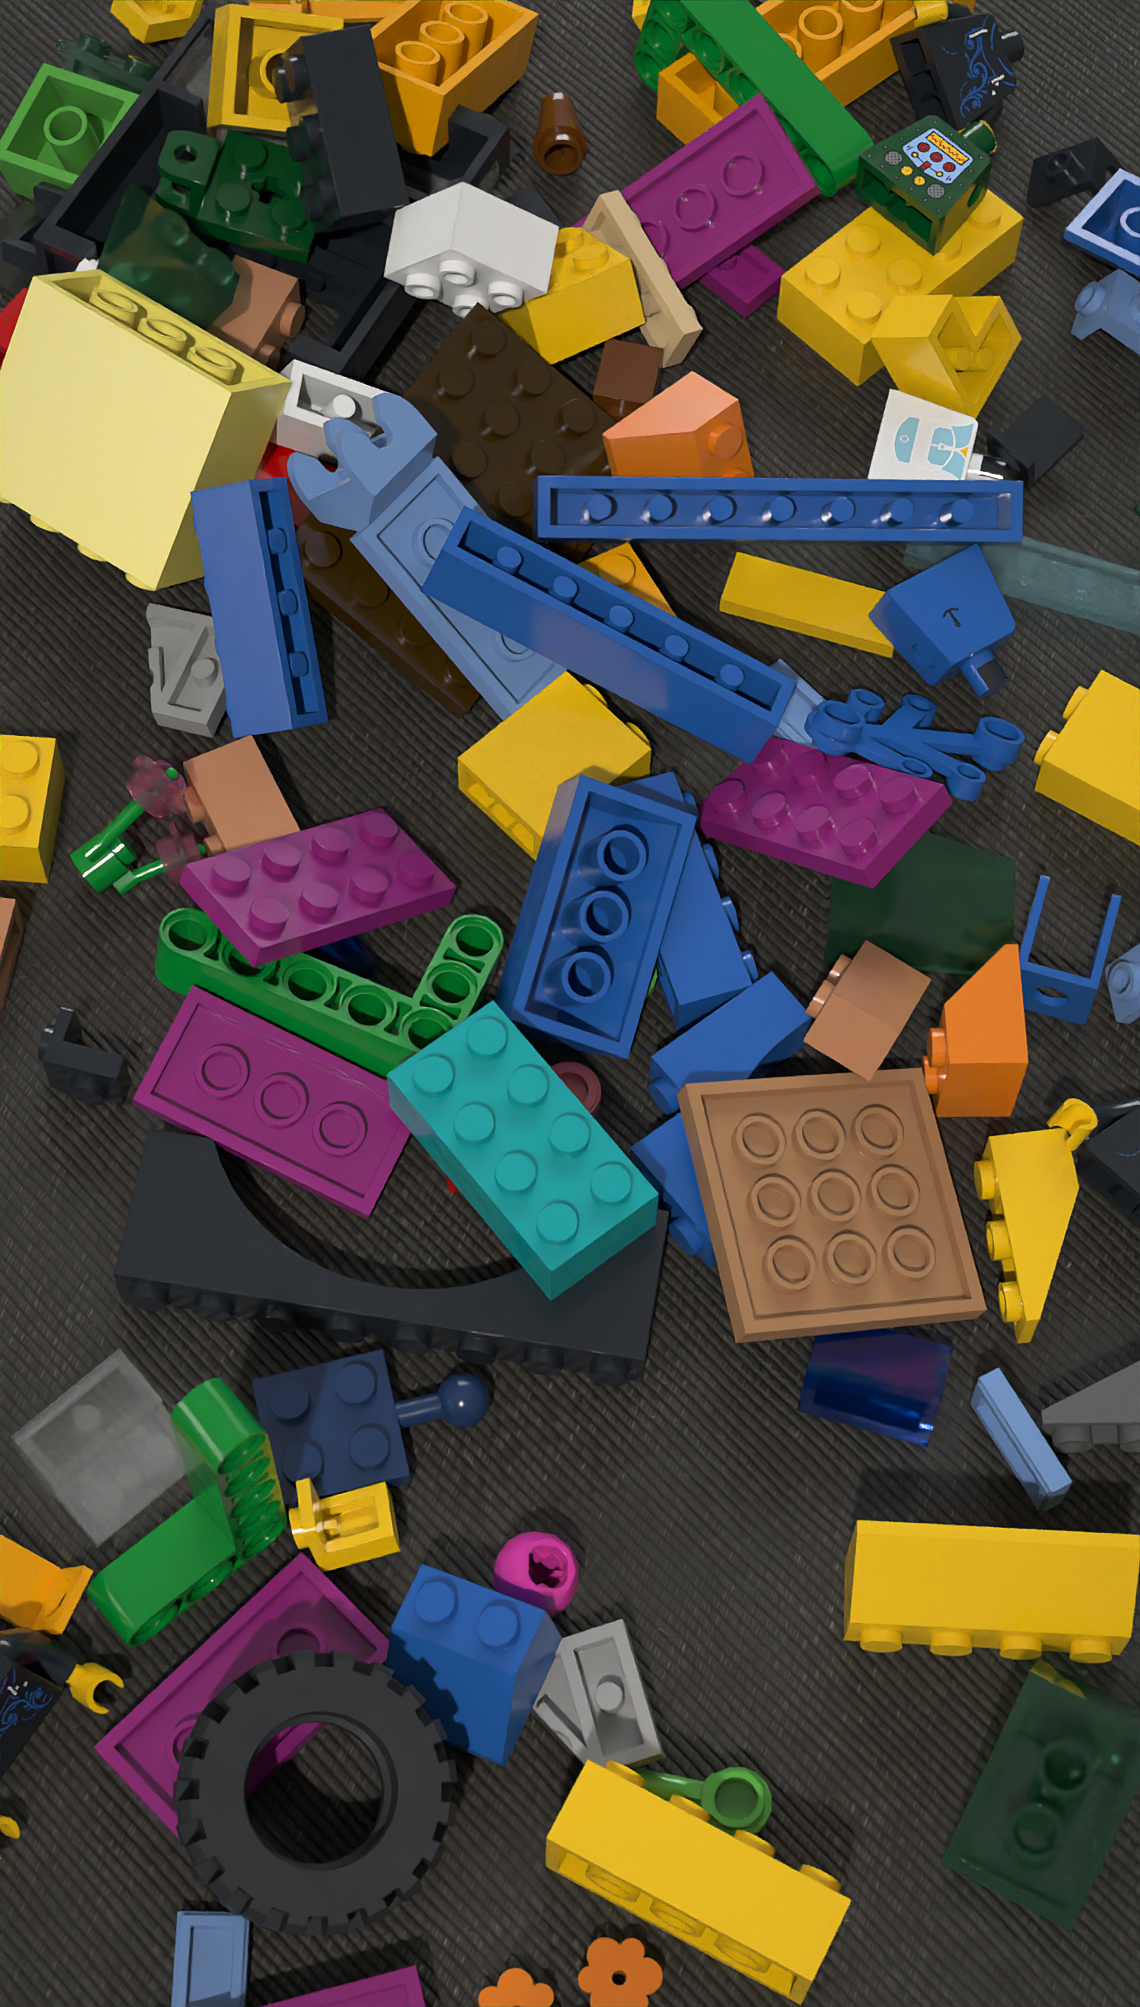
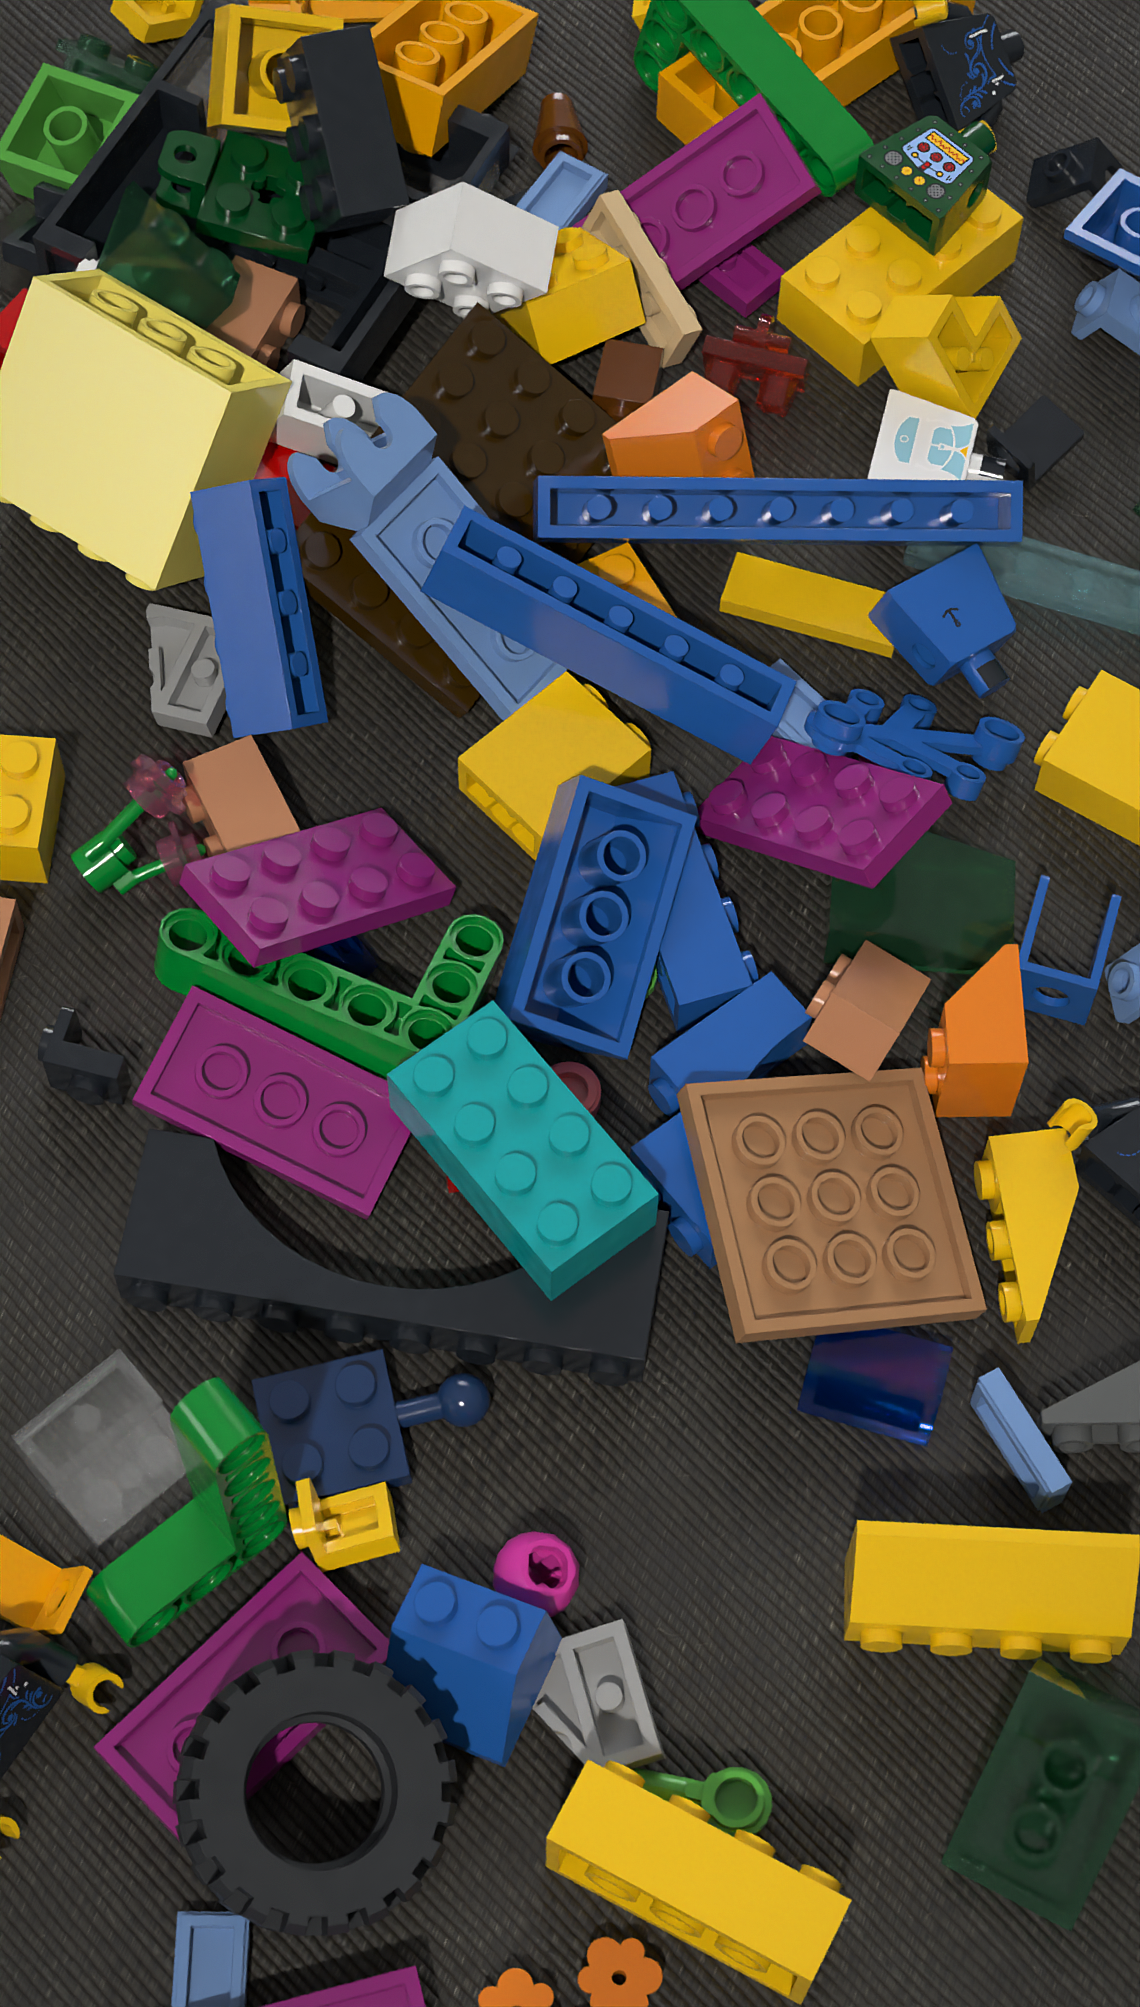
(564, 191): none -> medium blue tile
(759, 358): none -> clear red hips

